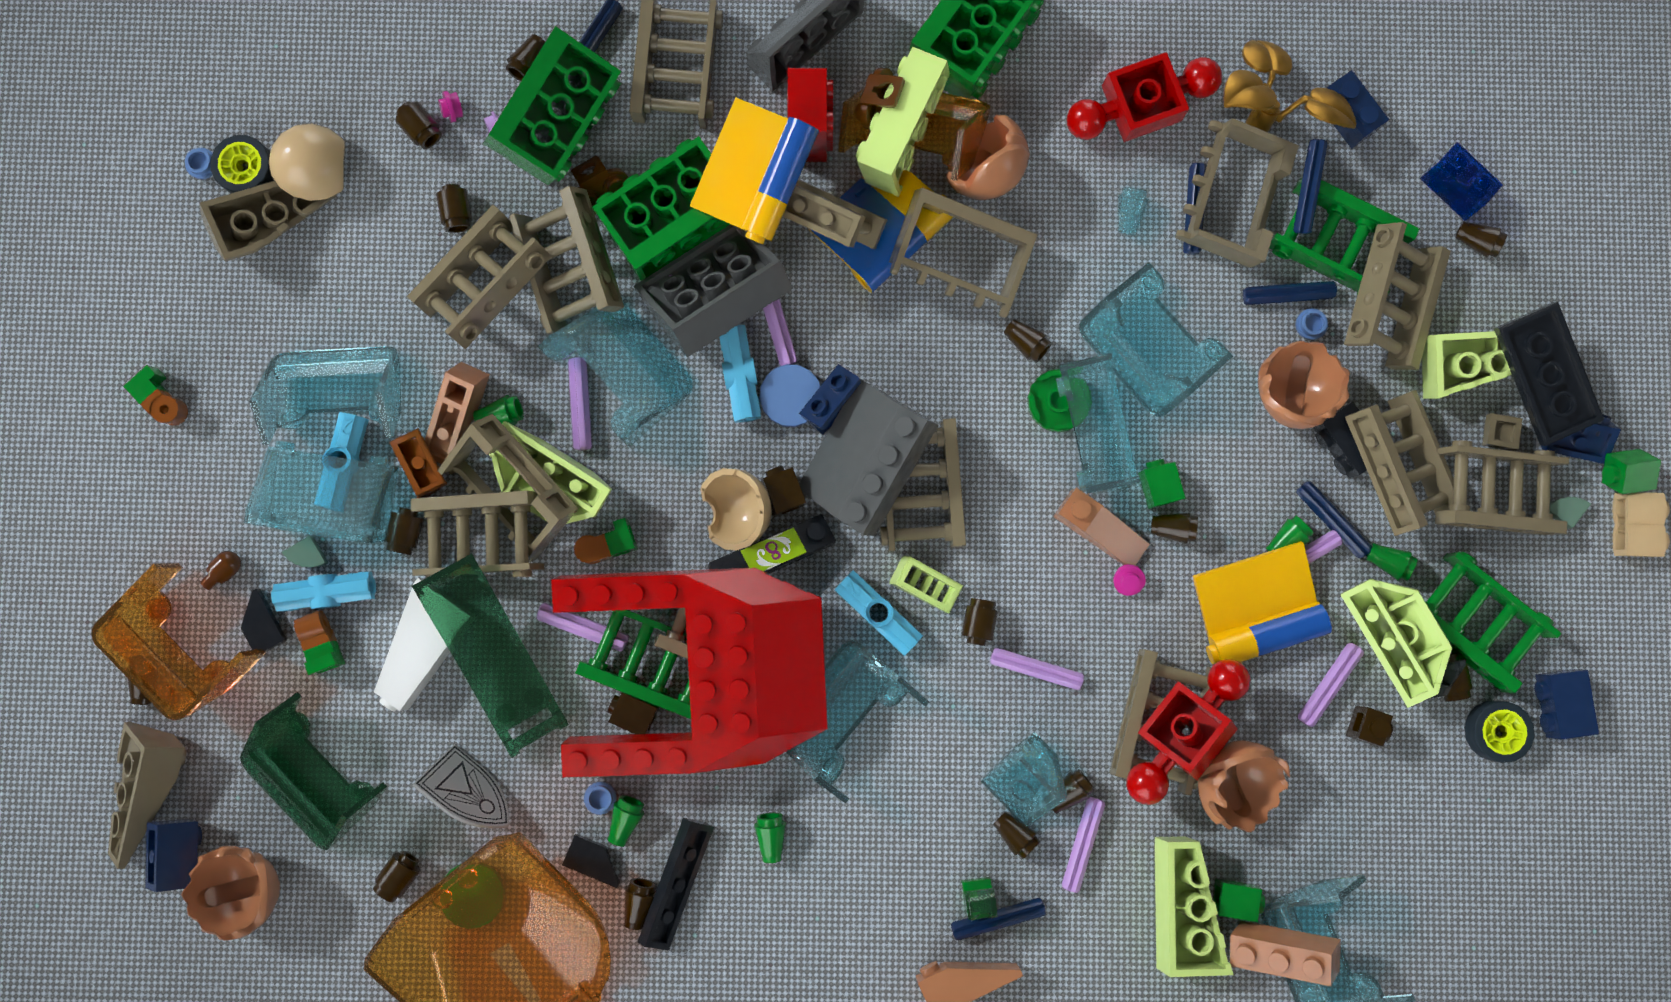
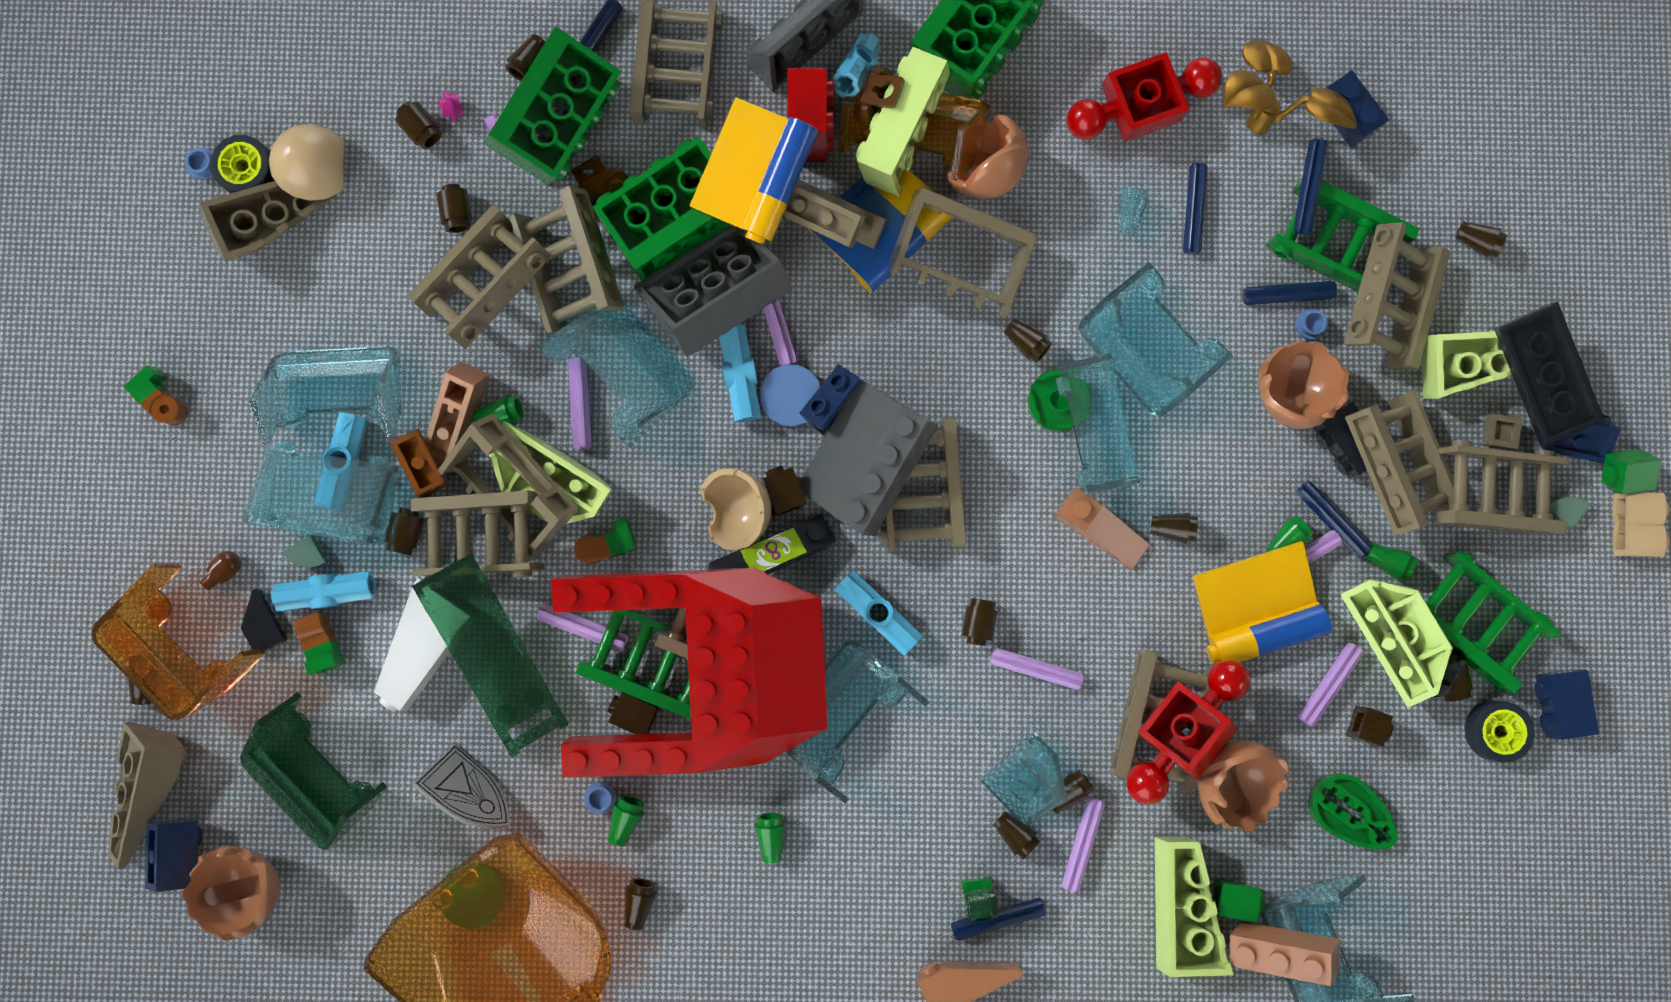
(396, 876): dark brown brick -> none
(591, 860): black tile -> none
(675, 884): black plate -> none
(856, 65): none -> medium azure piece
(902, 571): yellowish green slope -> none
(1129, 580): dark pink plate -> none
(1161, 483): green brick -> none
(1280, 166): dark tan hinge -> none
(1357, 794): none -> green piece
(1461, 181): clear blue brick -> none

